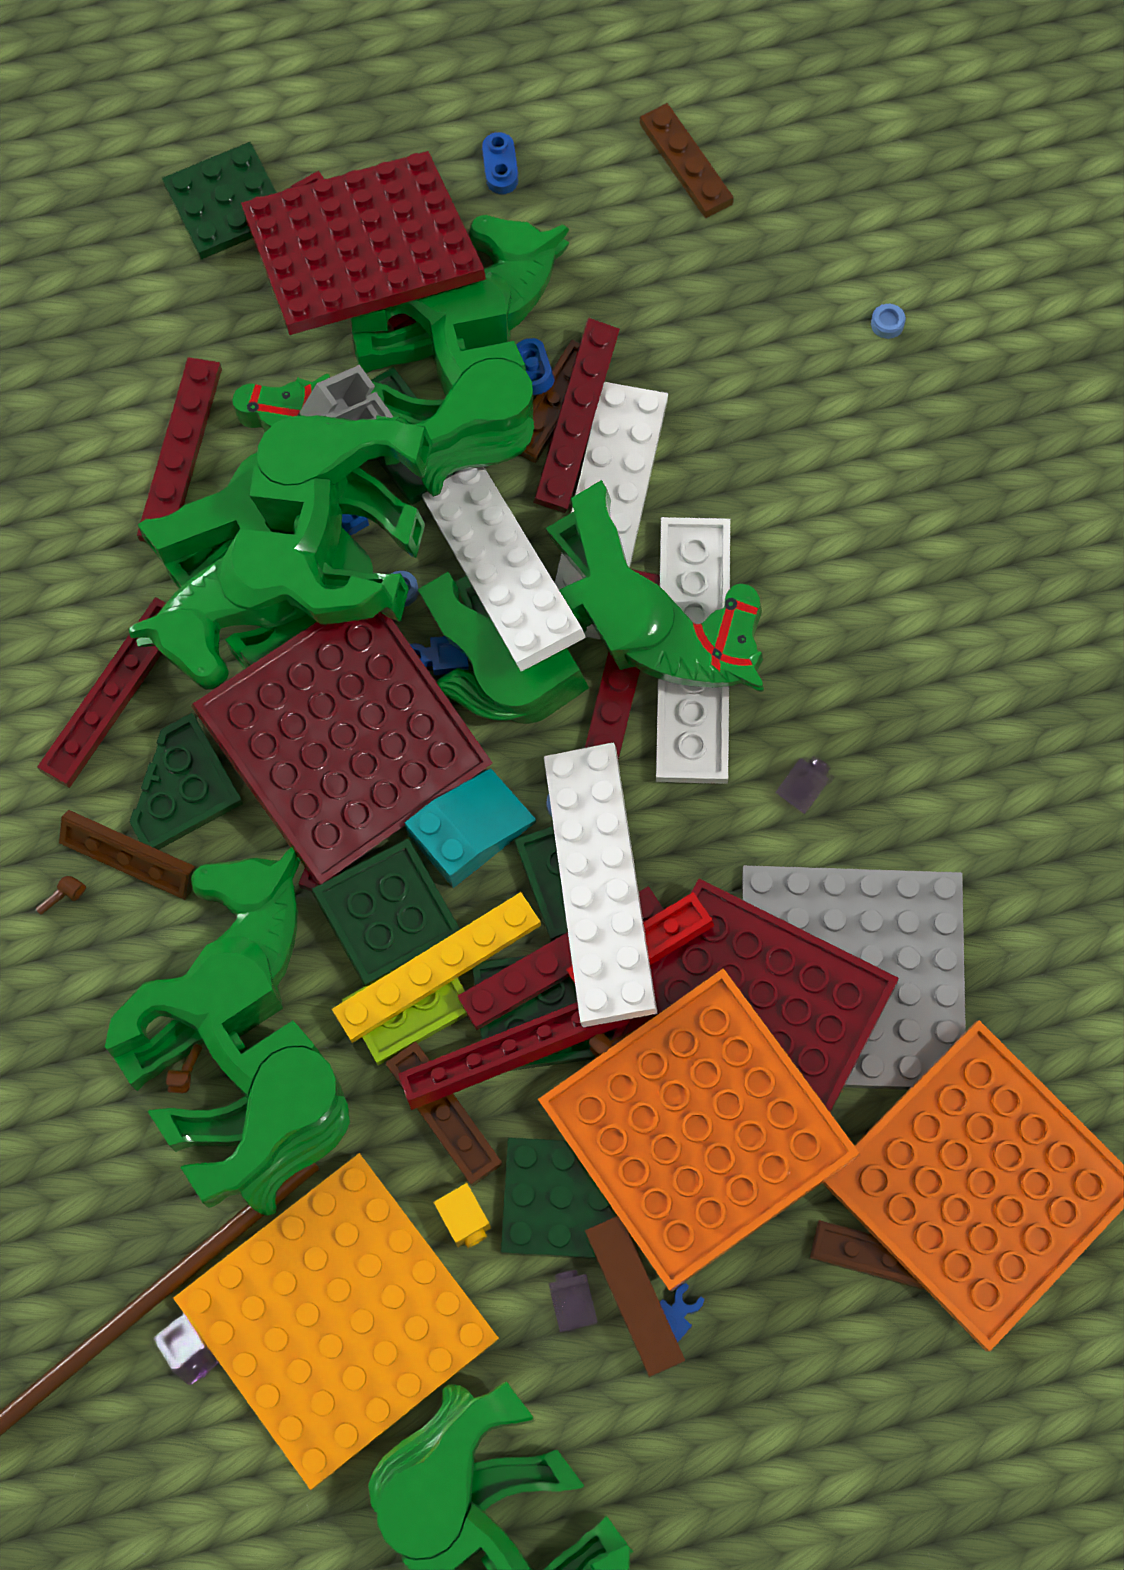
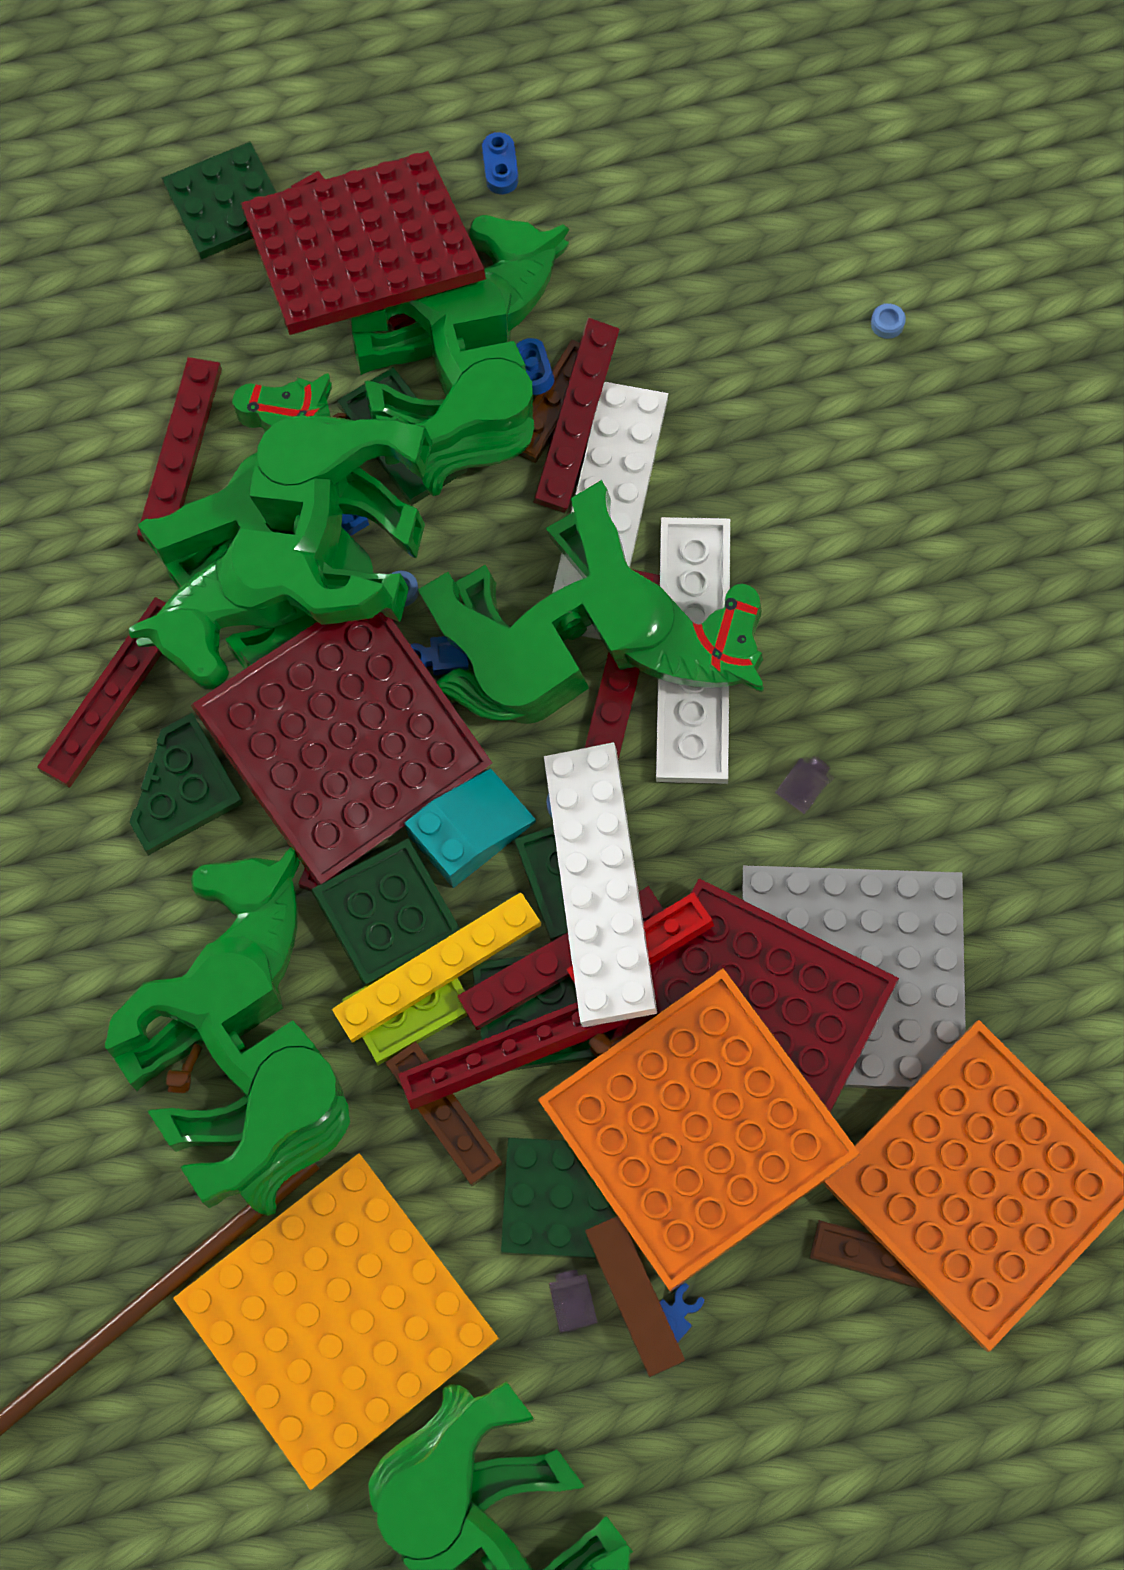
(67, 886): reddish brown hand -> none
(126, 854): reddish brown tile -> none
(185, 1350): clear purple bracket -> none
(346, 397): light grey plate -> none
(463, 1216): yellow brick -> none
(503, 568): white plate -> none
(686, 160): reddish brown plate -> none

